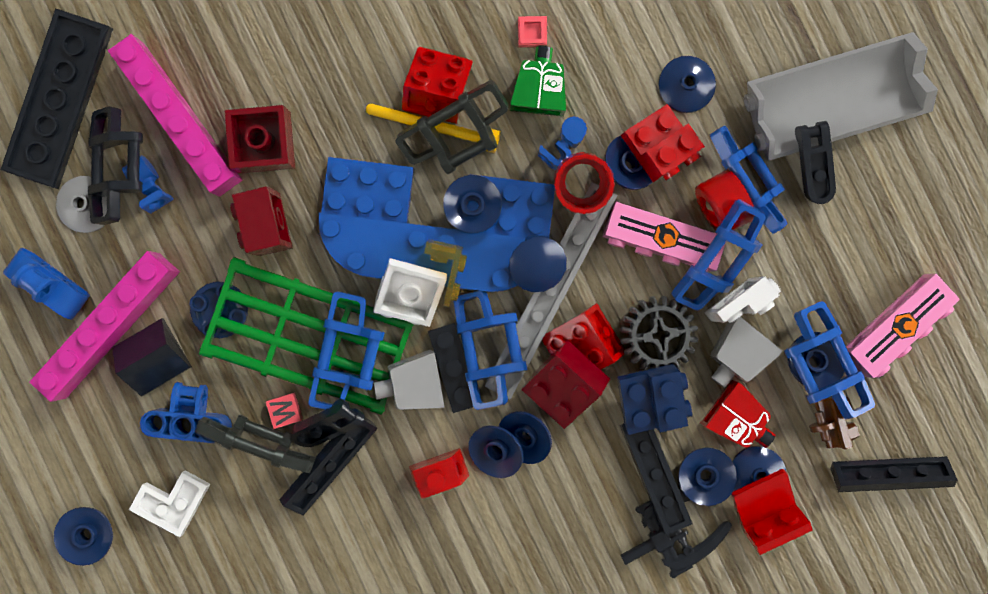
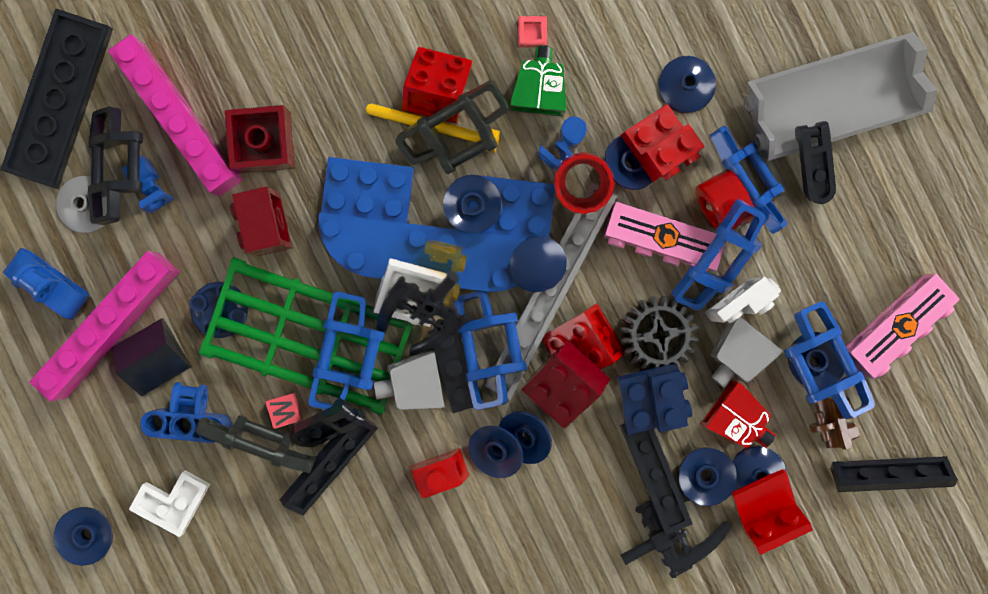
(428, 305): none -> black bar

